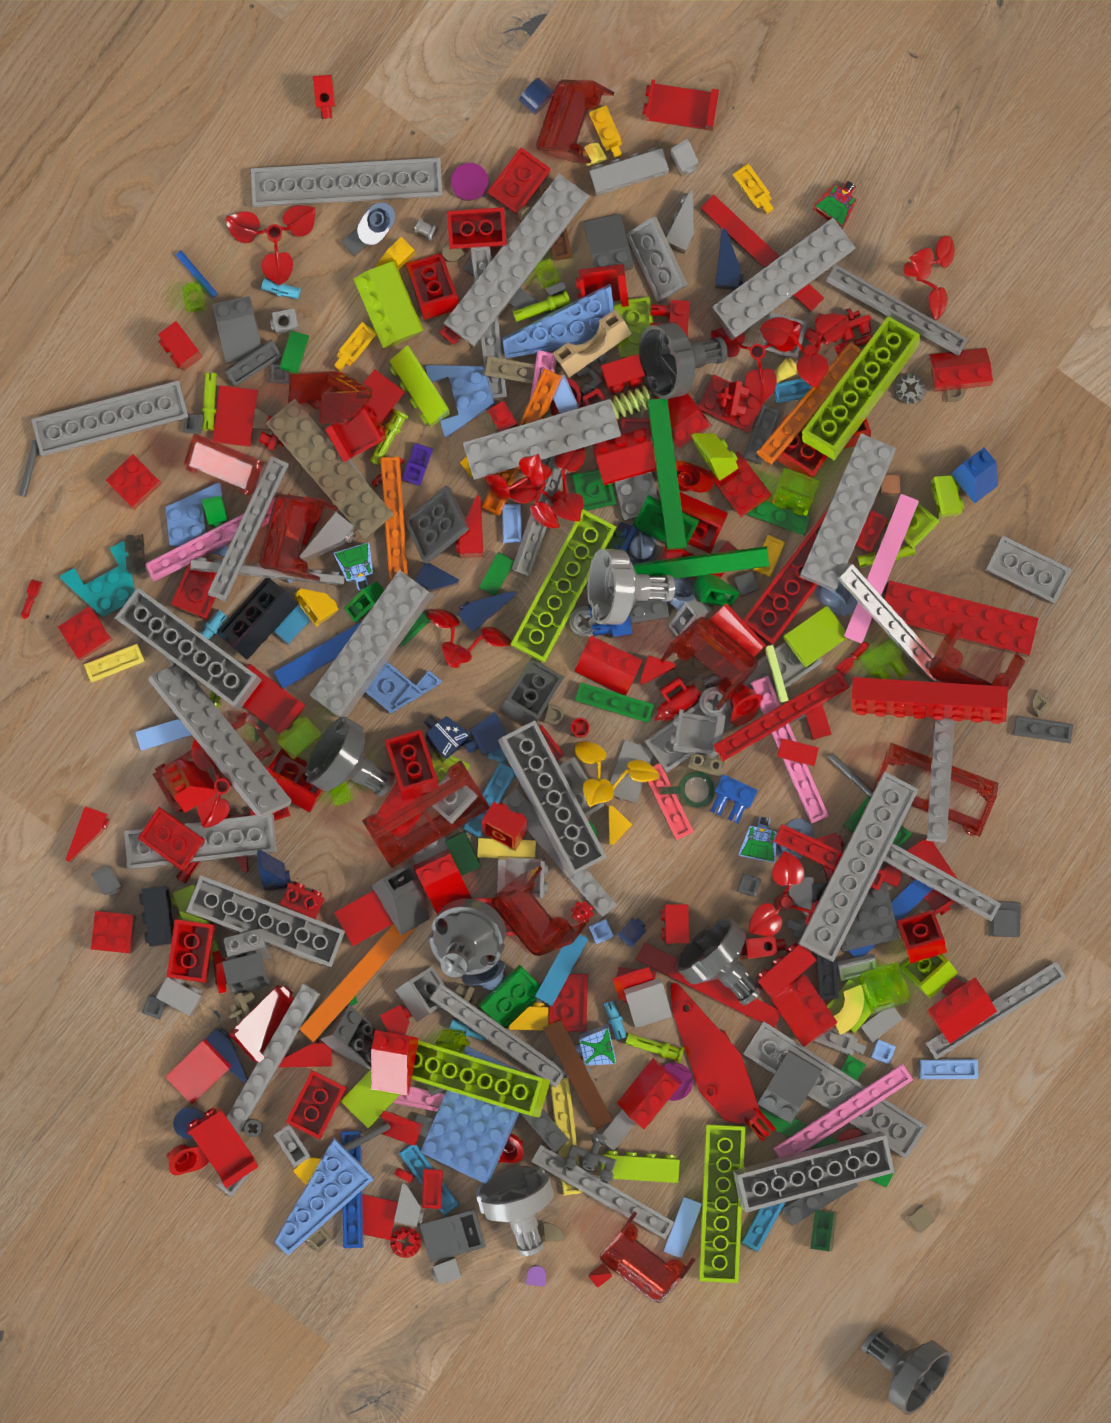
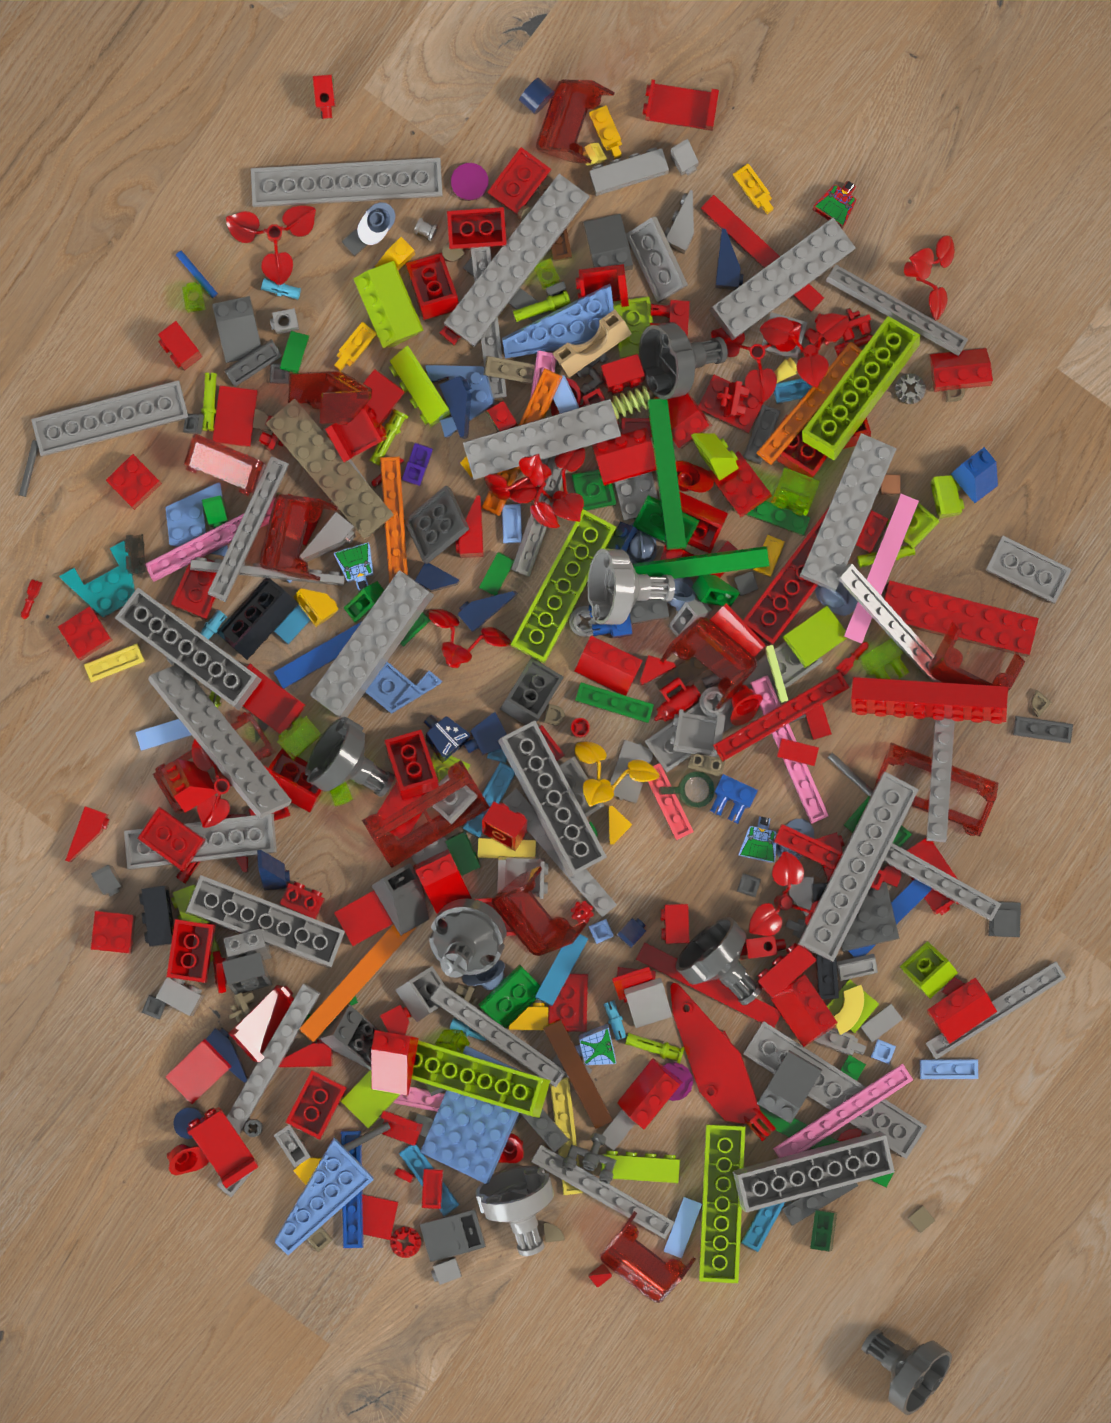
(408, 1208): light grey slope -> none
(458, 400): none -> dark blue slope
(536, 1276): medium lavender tile -> none
(884, 988): clear neon green brick -> none
(921, 936): red brick -> none

